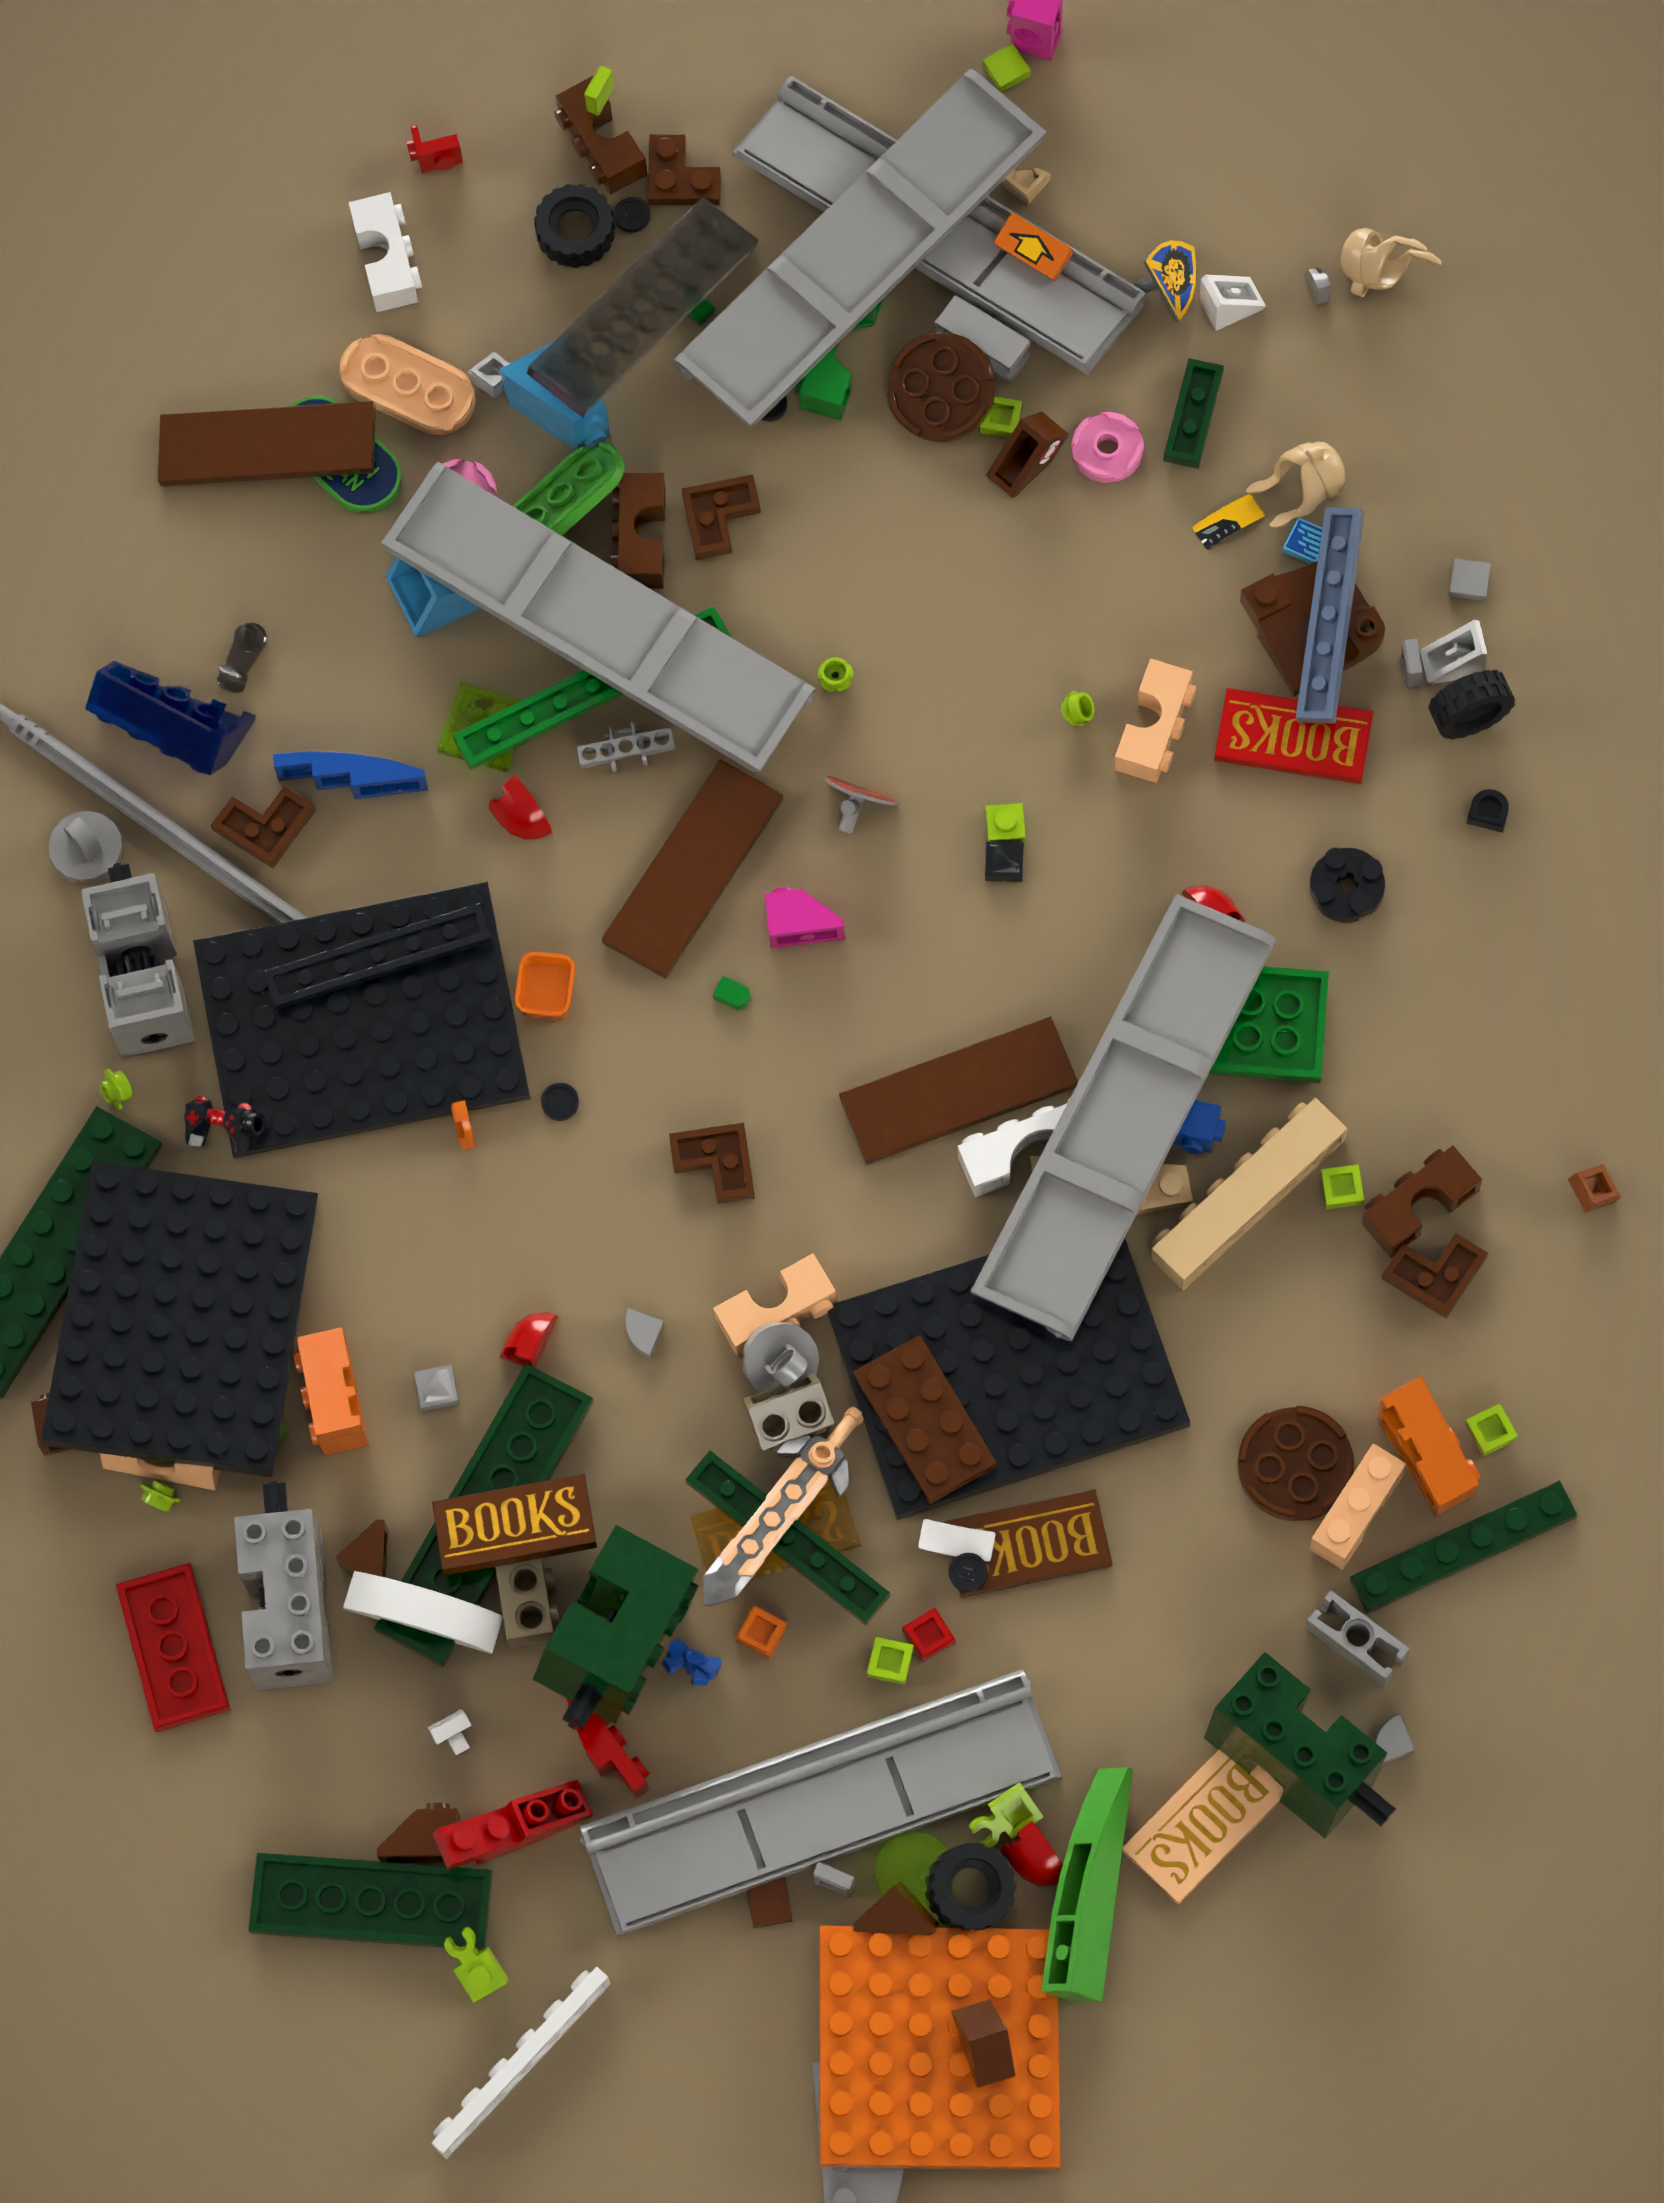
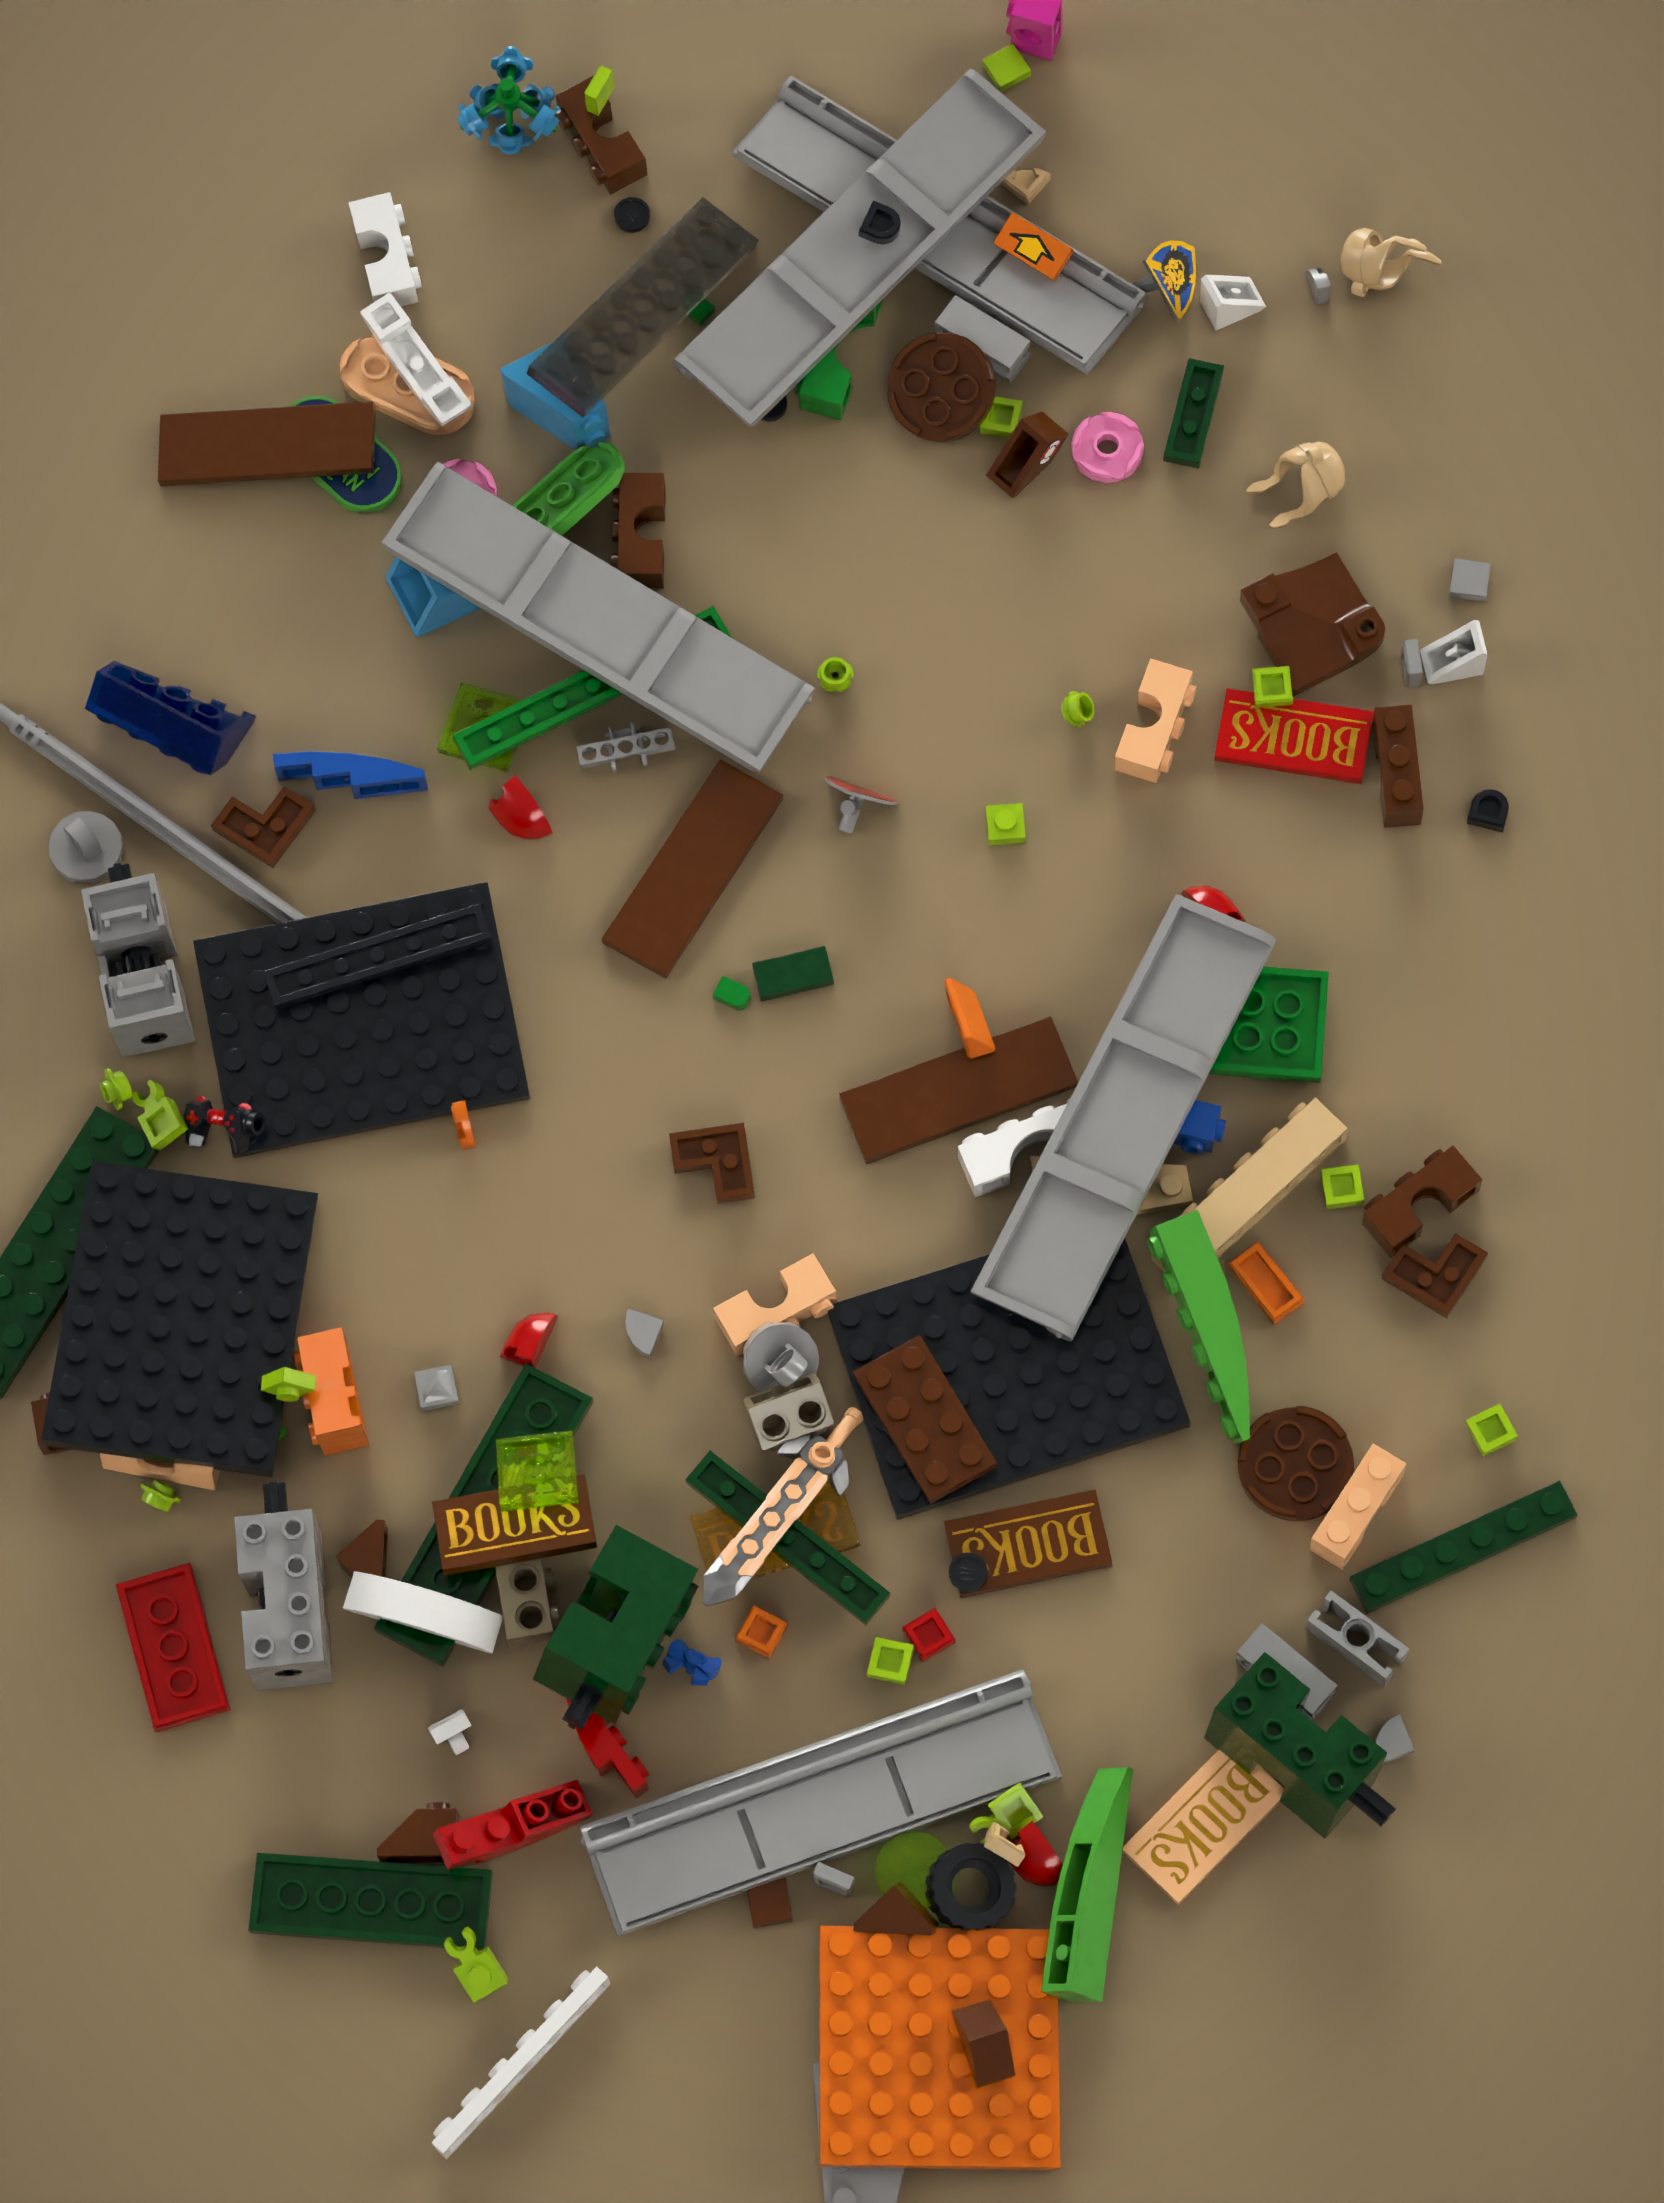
(161, 1118): none -> lime plate
(246, 648): clear smoke piece -> none
(288, 1384): none -> lime plate
(414, 360): none -> white slope
(436, 153): red bracket -> none
(488, 374): light grey tile -> none
(503, 99): none -> dark azure plant
(537, 1471): none -> clear neon green tile
(545, 985): orange piece -> none
(560, 1101): black piece -> none
(569, 199): black tyre -> none
(673, 182): reddish brown plate -> none
(710, 507): reddish brown plate -> none
(793, 973): none -> dark green tile
(800, 919): dark pink slope -> none
(880, 224): none -> black tile
(955, 1540): white sticker -> none
(969, 1019): none -> orange slope
(997, 1842): none -> tan tile
(1004, 861): black tile -> none
(1207, 1313): none -> bright green slope
(1228, 520): yellow sticker -> none
(1265, 1283): none -> orange tile
(1267, 1641): none -> light grey piece
(1272, 686): none -> lime tile
(1304, 542): tile -> none
(1330, 615): sand blue plate -> none
(1358, 902): black plate -> none
(1398, 766): none -> reddish brown arch
(1428, 1446): orange wedge -> none
(1471, 704): black tyre -> none
(1594, 1188): dark orange tile -> none

